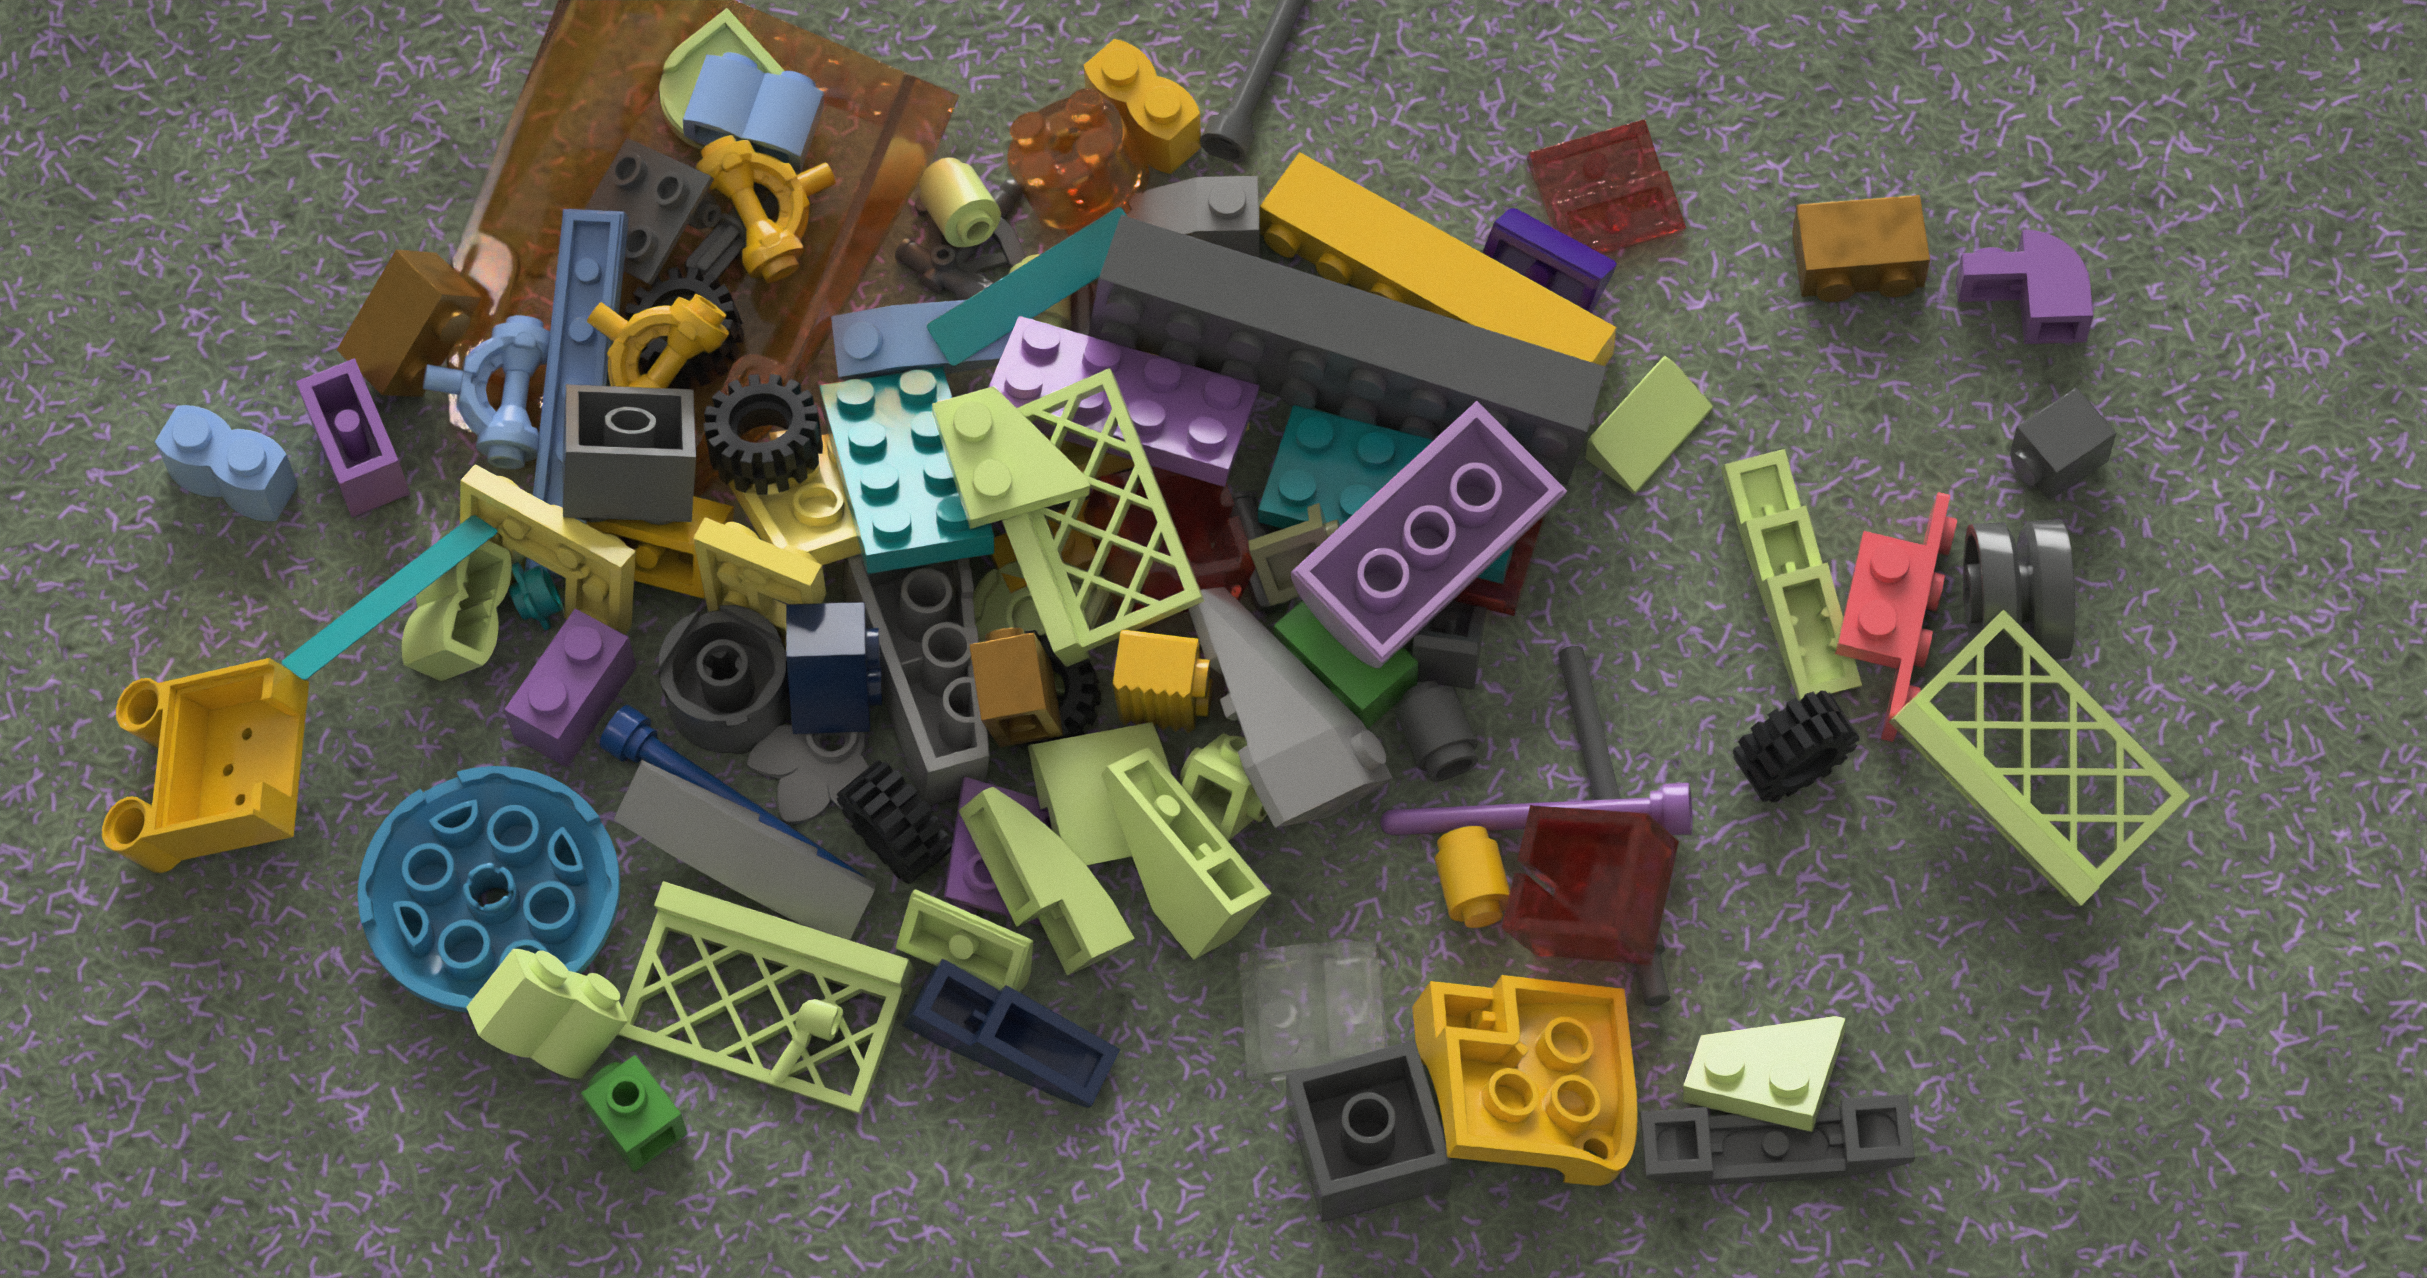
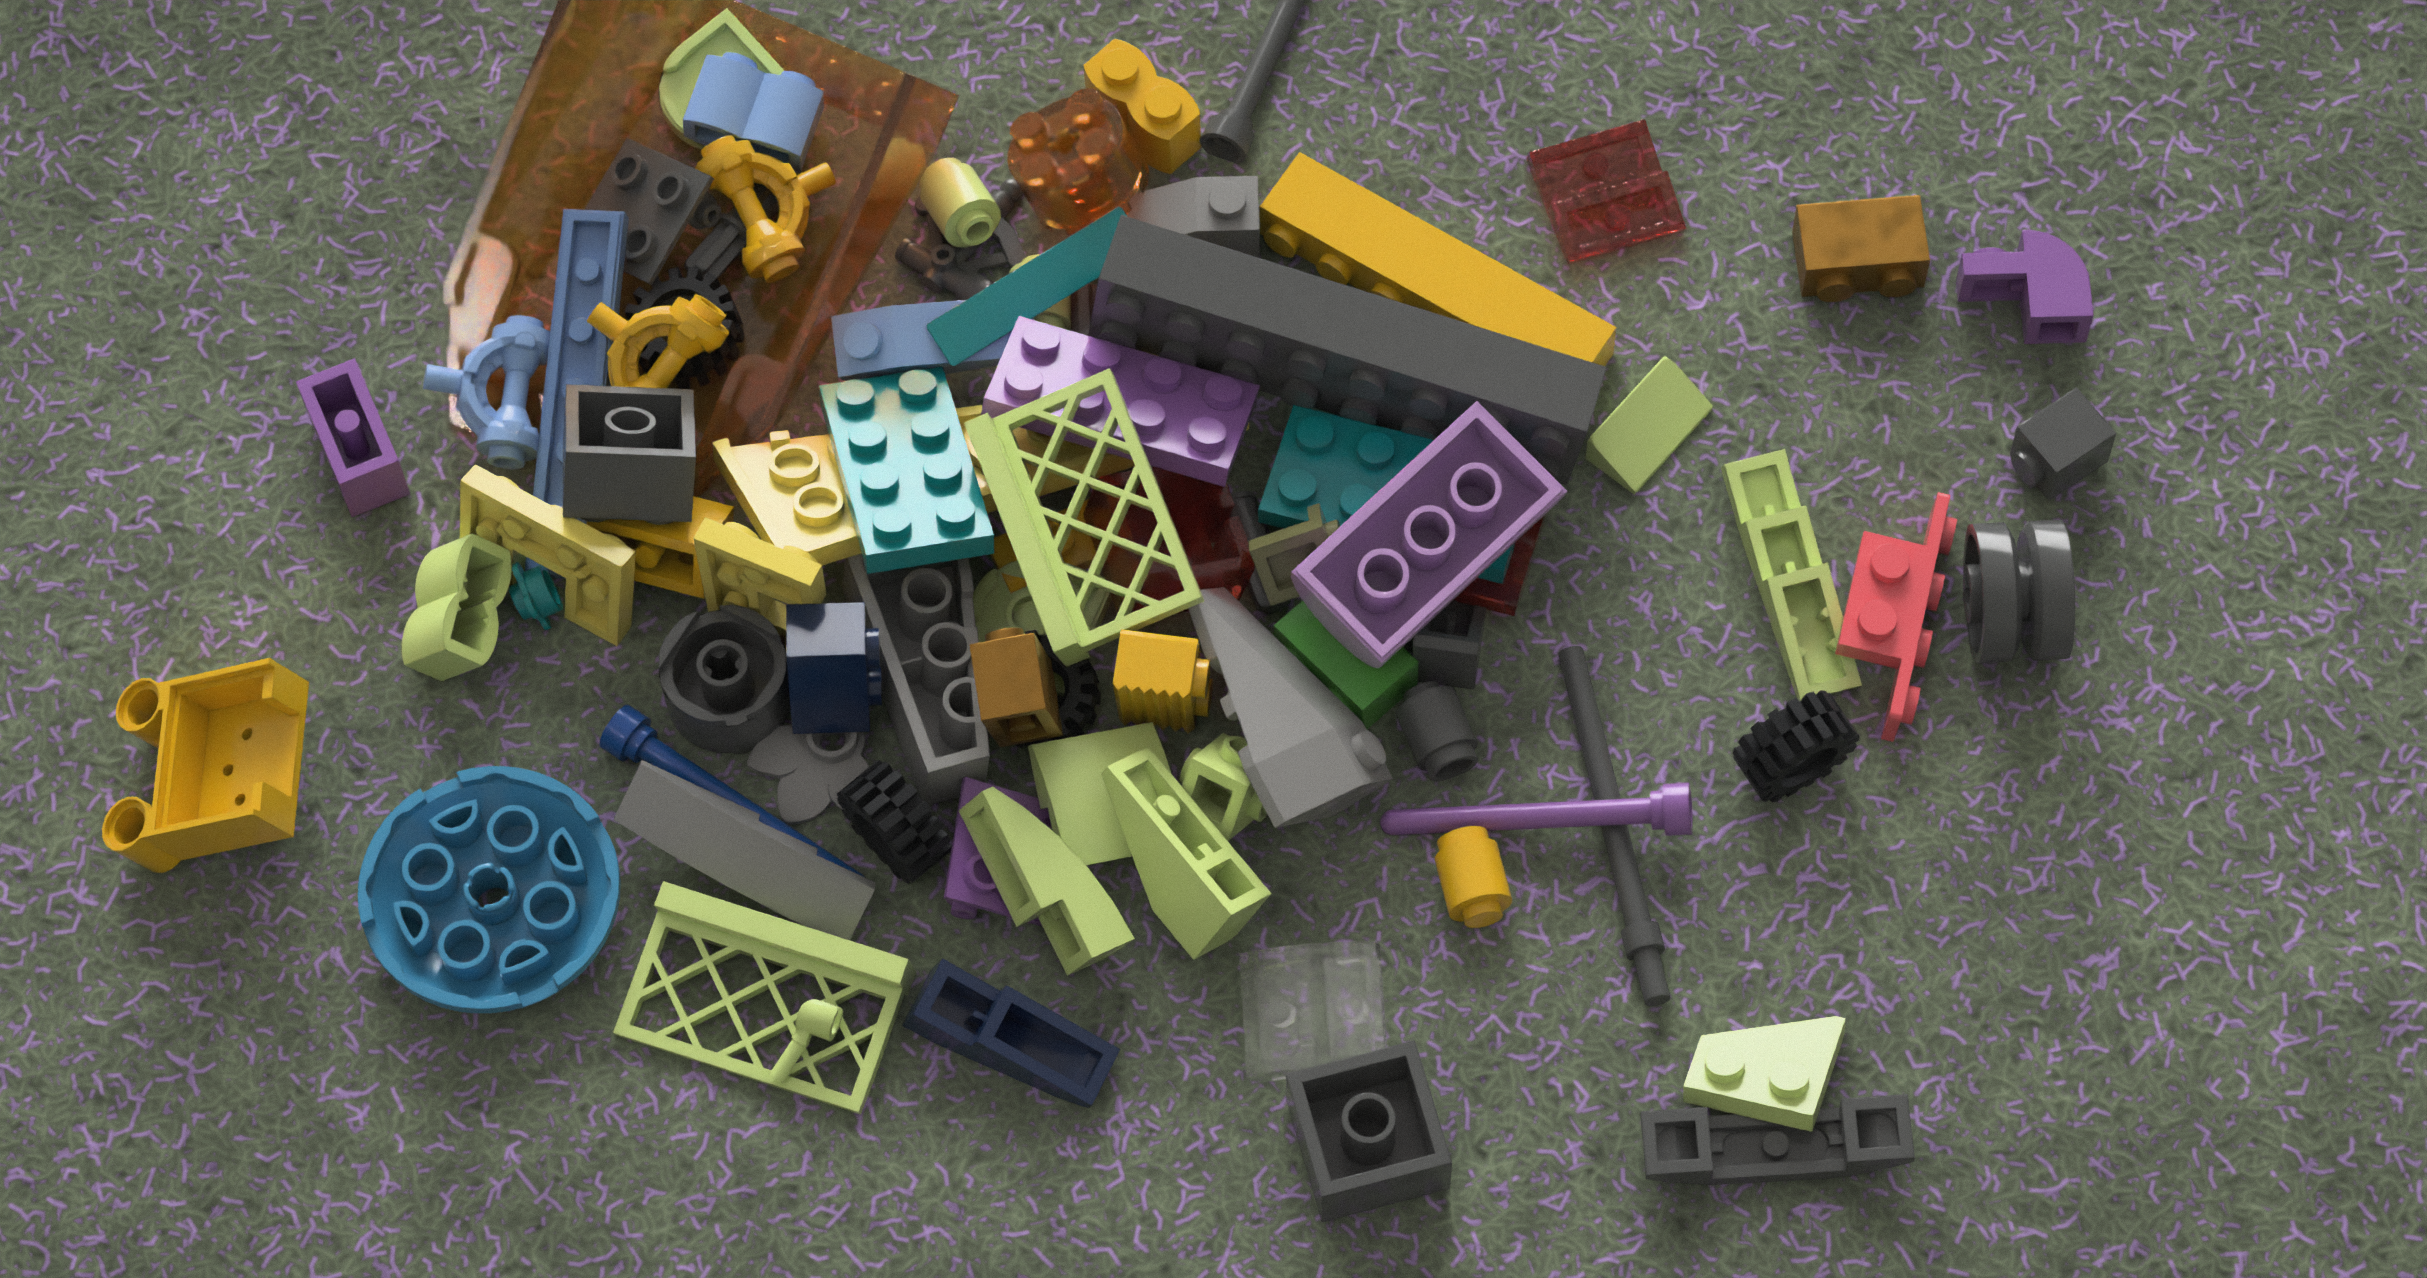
(226, 463): light blue brick -> none
(389, 597): teal sticker -> none
(409, 322): pearl gold brick -> none
(548, 1012): yellowish green brick -> none
(570, 687): medium lavender brick -> none
(633, 1112): bright green brick -> none
(757, 407): black tyre -> none
(972, 943): yellowish green slope -> none
(1002, 459): yellowish green wing -> none
(1532, 1074): yellow slope -> none
(1549, 258): dark purple slope -> none
(1607, 881): clear red piece -> none
(1999, 800): yellowish green fence -> none

